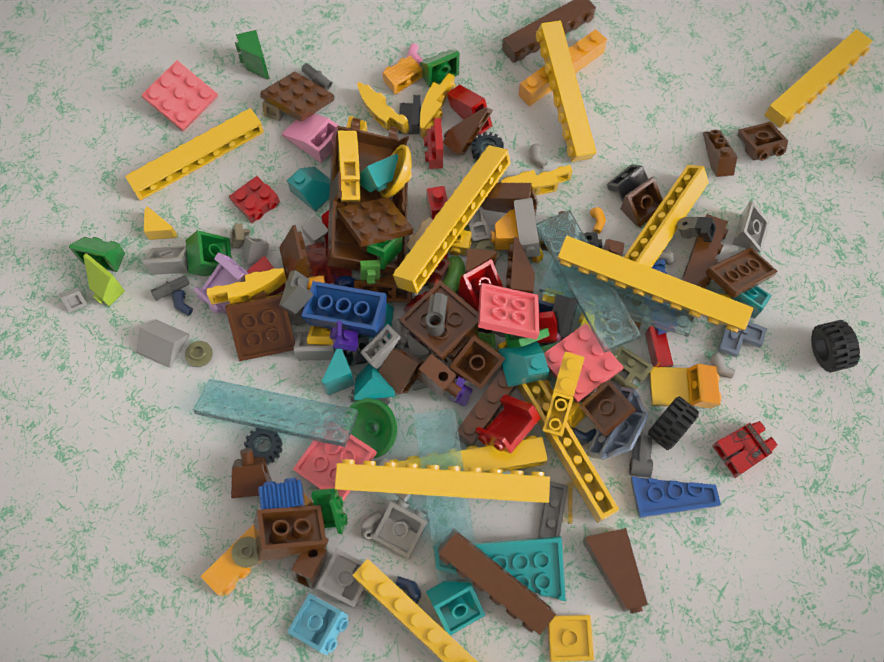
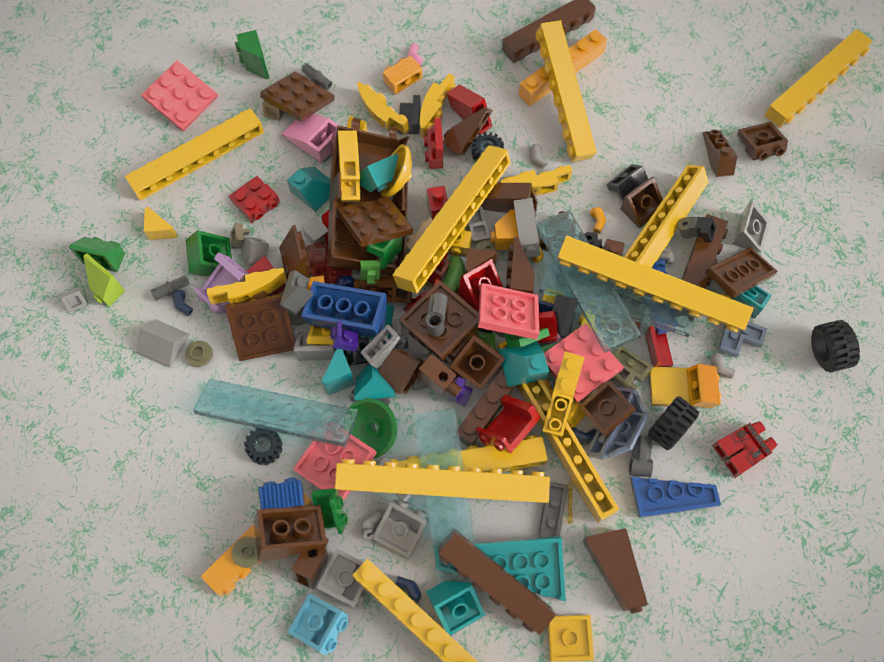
(167, 260): light grey slope -> none
(248, 475): reddish brown torso -> none
(438, 66): green slope -> none

